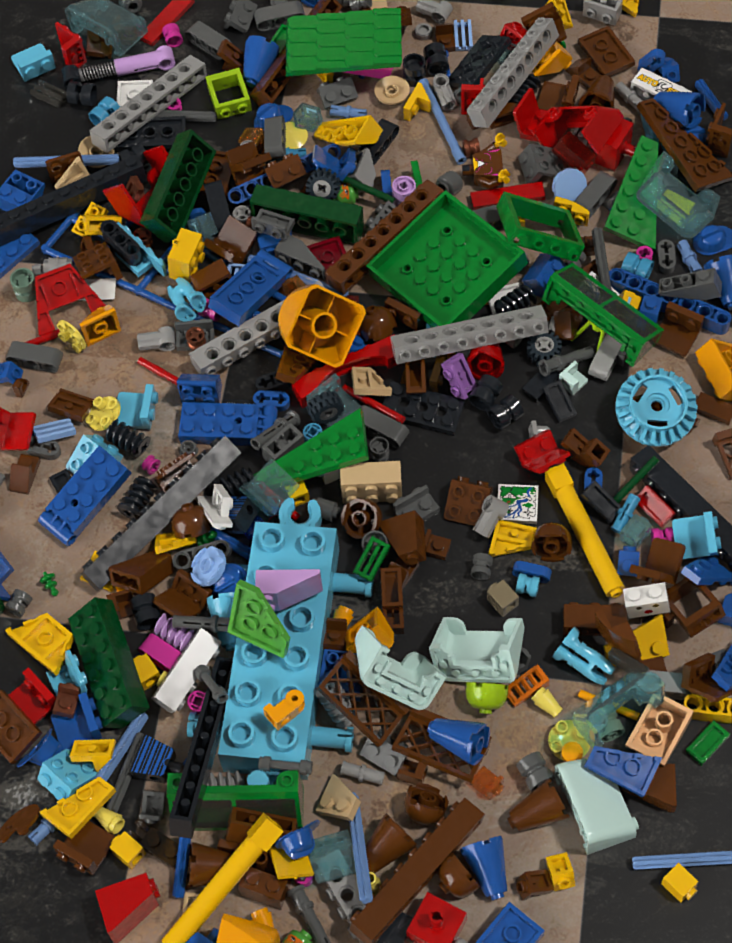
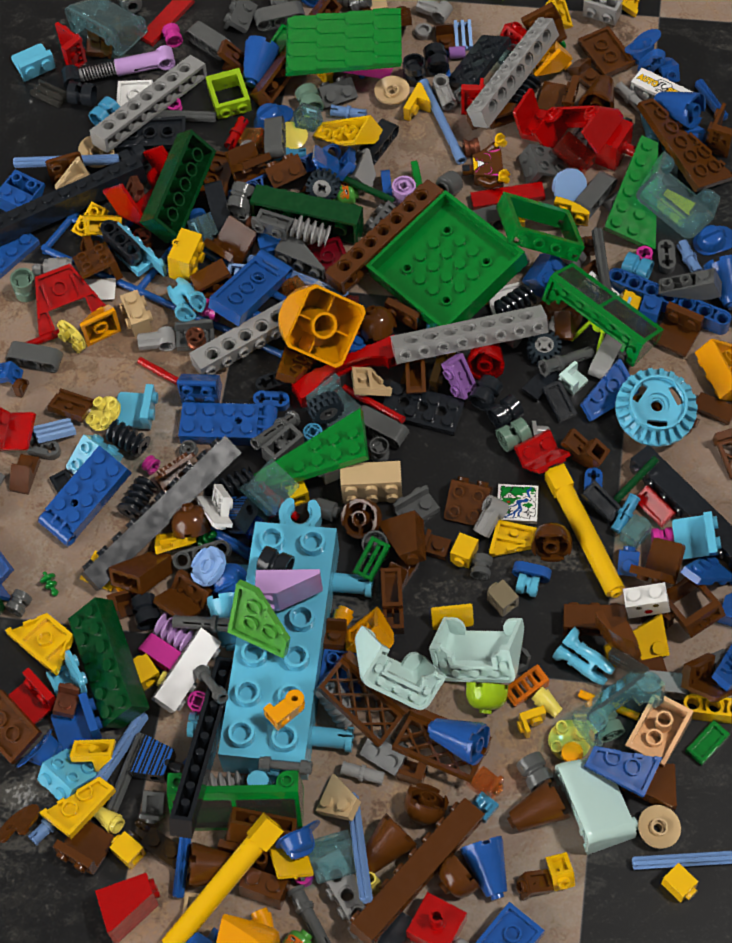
(137, 317): none -> tan brick
(236, 132): none -> red pin
(240, 200): none -> dark grey wheel
(272, 560): none -> black wheel
(309, 94): none -> sand green wheel
(310, 231): none -> light grey piece
(456, 52): none -> medium lavender hinge
(463, 550): none -> yellow brick
(463, 612): none -> yellow slope
(486, 805): none -> dark azure tile
(514, 434): none -> sand green wheel
(530, 717): none -> yellow bracket
(604, 394): none -> blue wing
(643, 44): none -> blue piece
(667, 822): none -> tan dish

